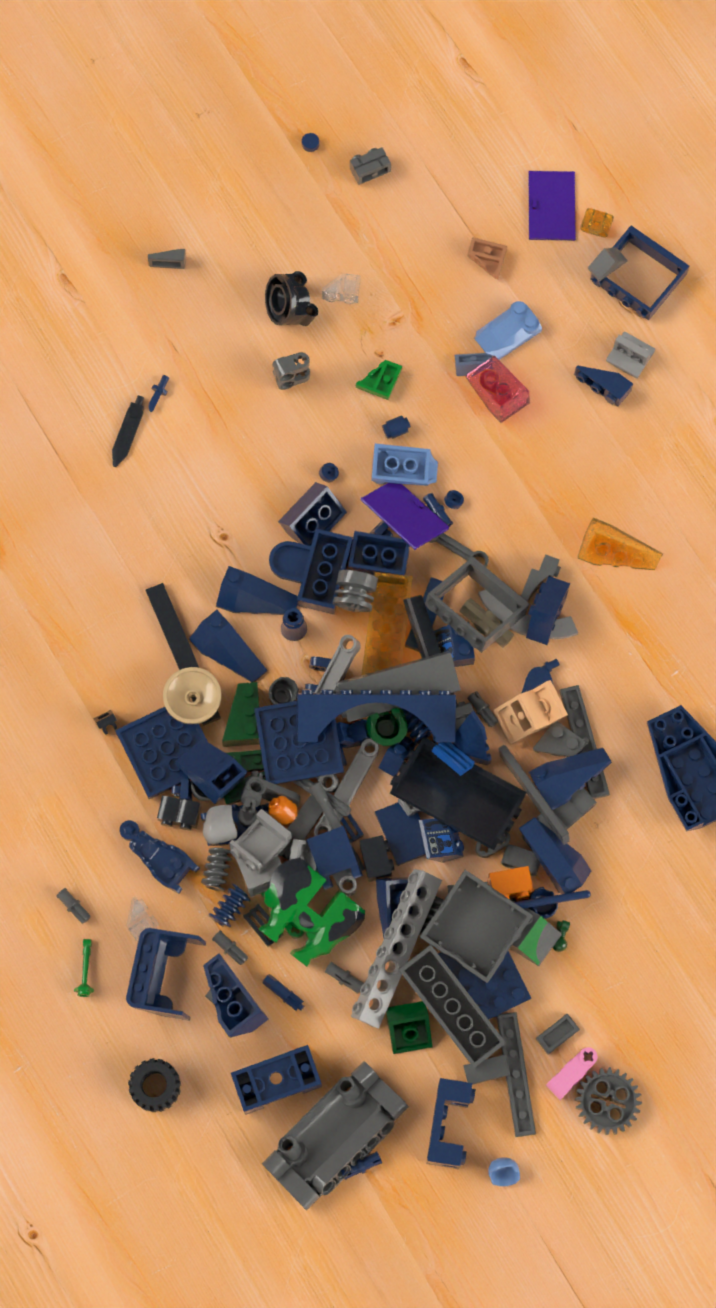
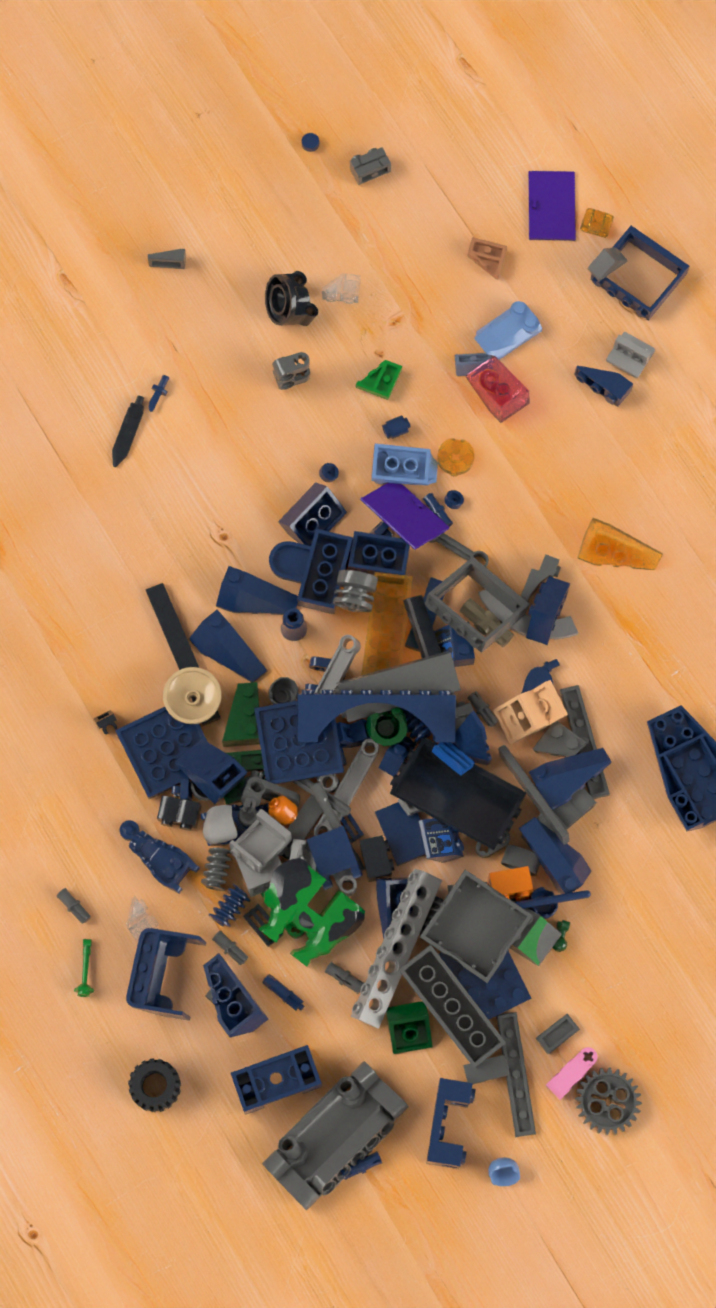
(451, 466): none -> clear yellow plate

